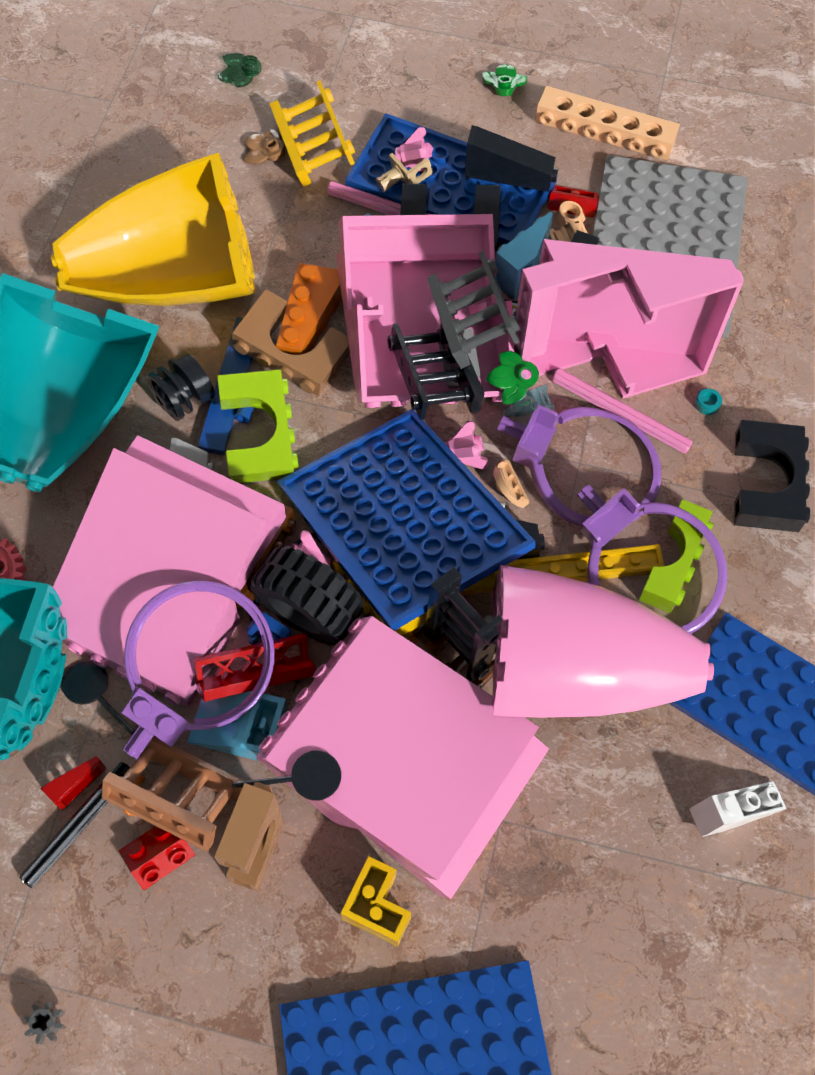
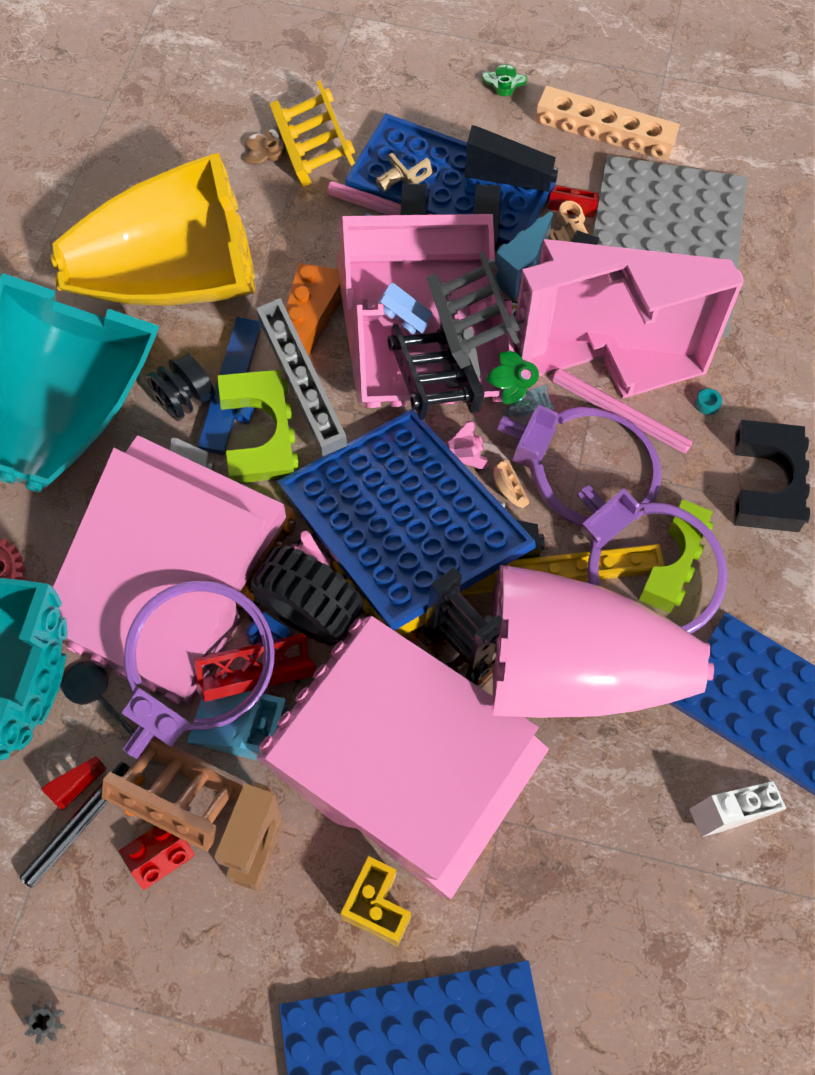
(240, 69): clear green plate -> none
(301, 377): none -> light grey brick
(309, 370): medium nougat arch -> none
(313, 775): black piece -> none
(405, 309): none -> light blue bracket
(414, 149): bright pink rock -> none

